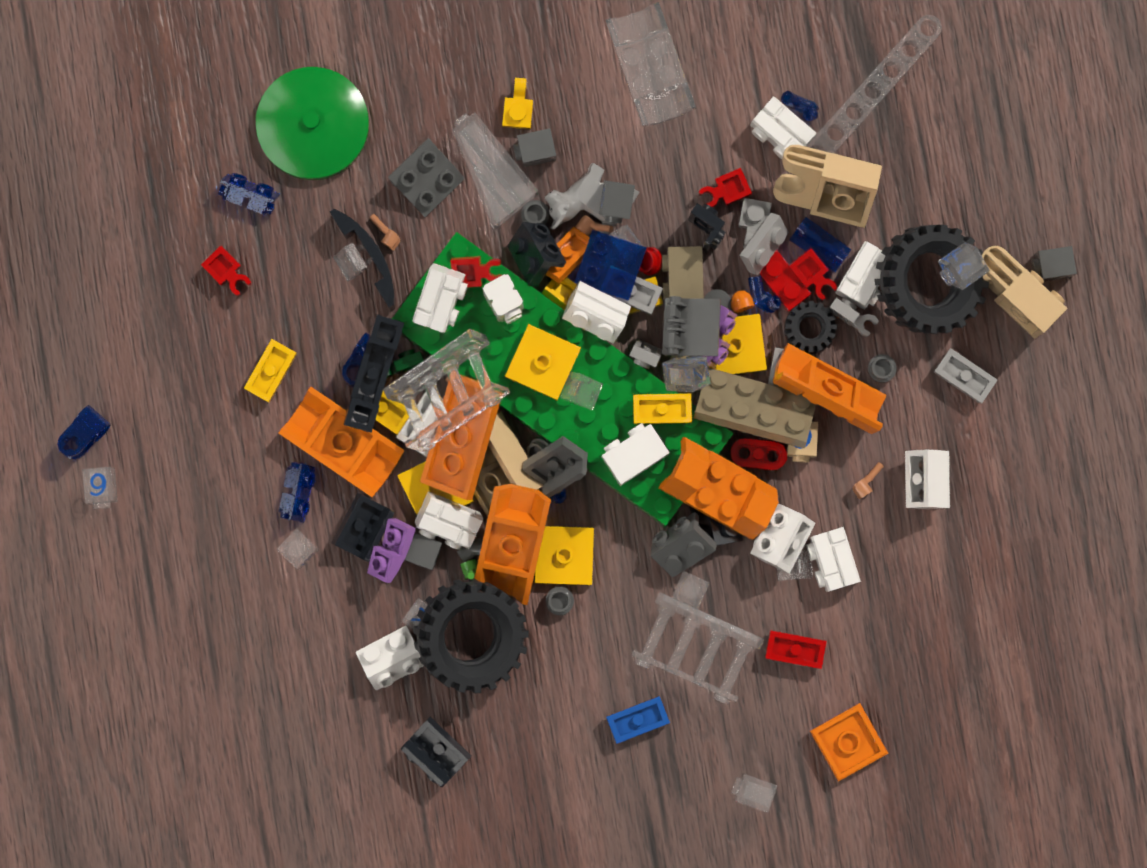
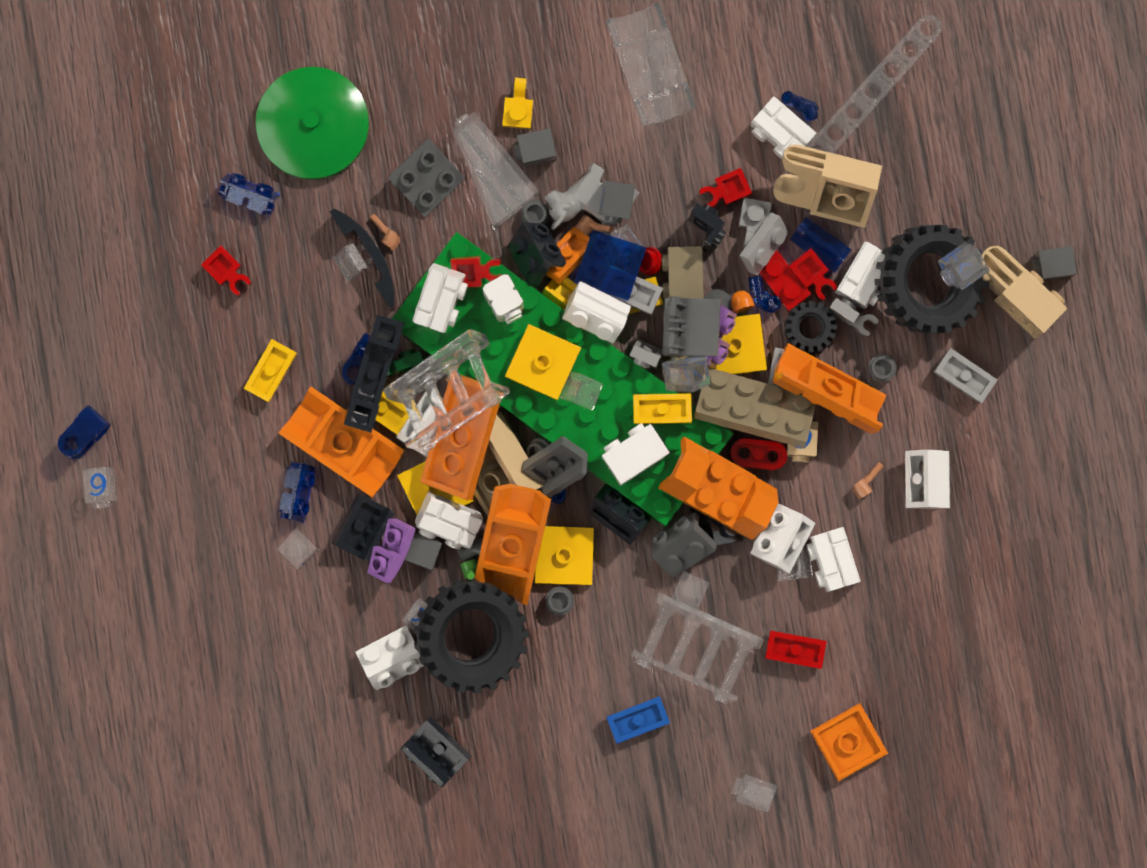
(618, 514): none -> black bracket

